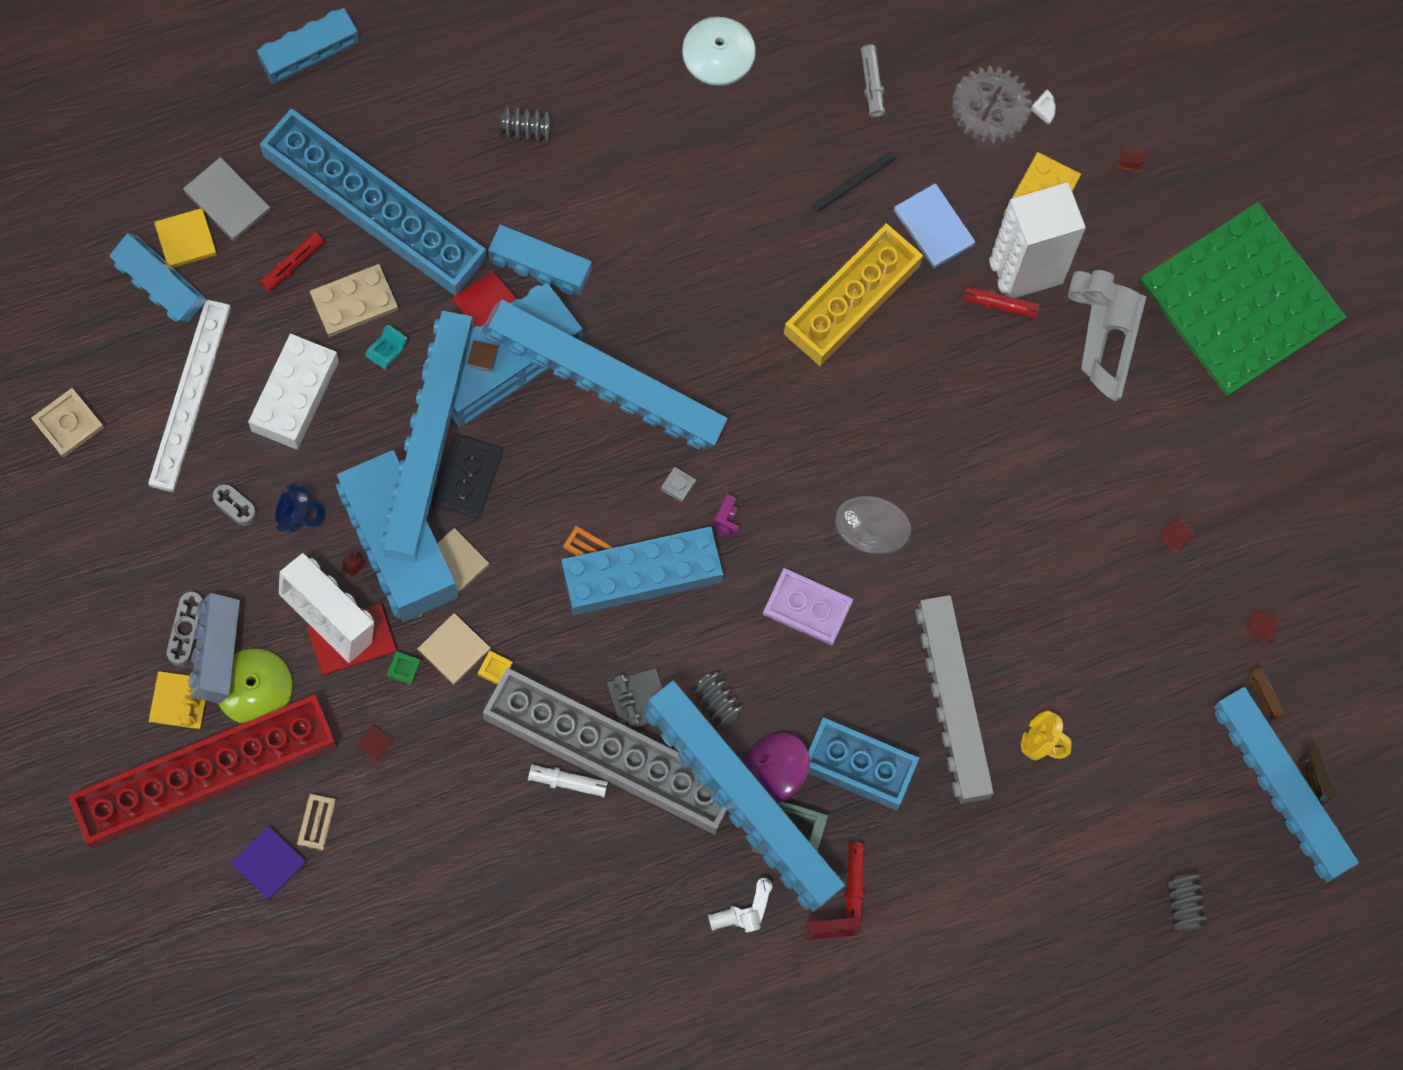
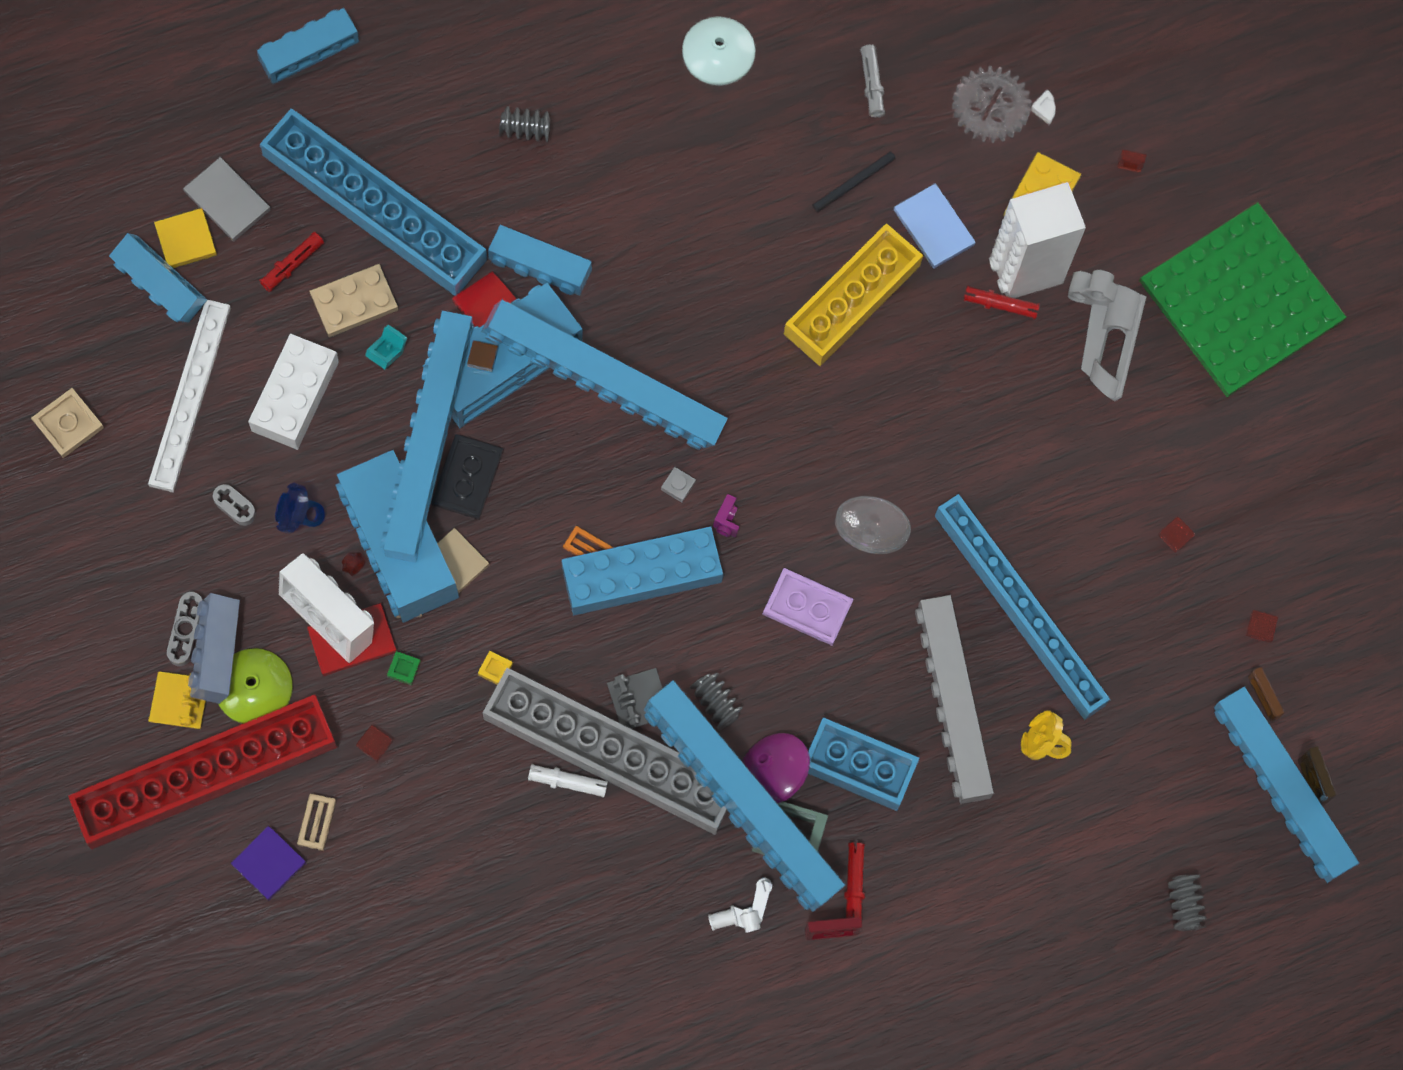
(454, 649): tan tile -> none
(1022, 607): none -> dark azure brick

